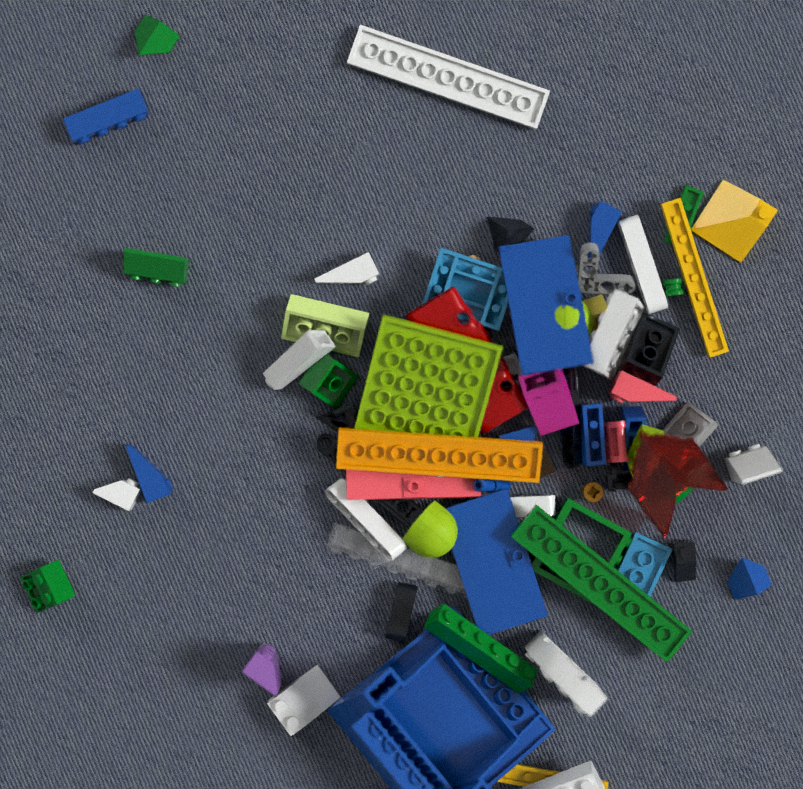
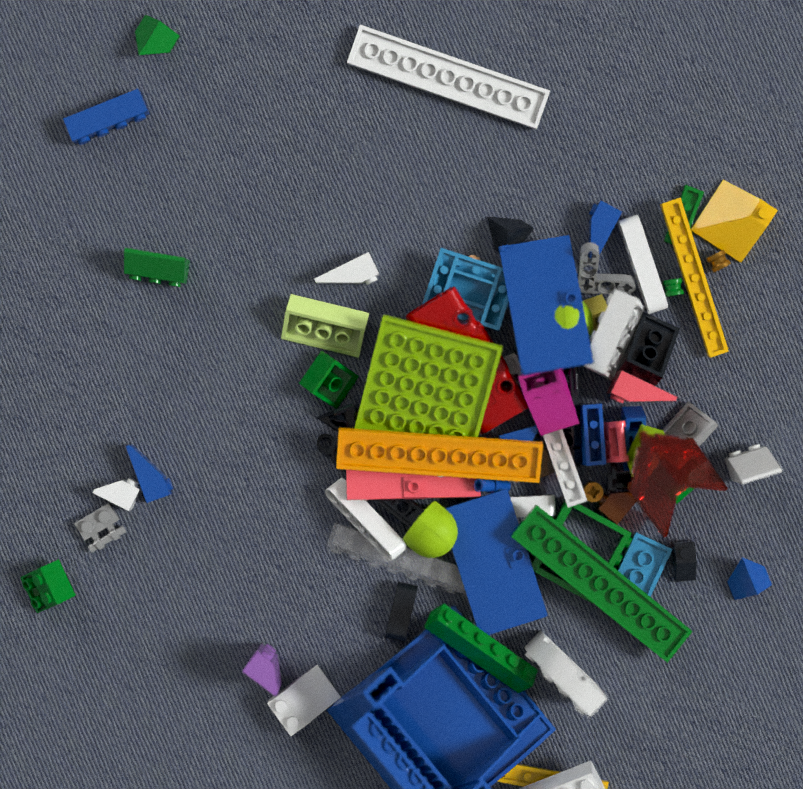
(98, 521): none -> light grey plate
(298, 358): white slope -> none
(565, 468): none -> white plate
(616, 505): none -> reddish brown slope
(718, 261): none -> pearl gold wheel

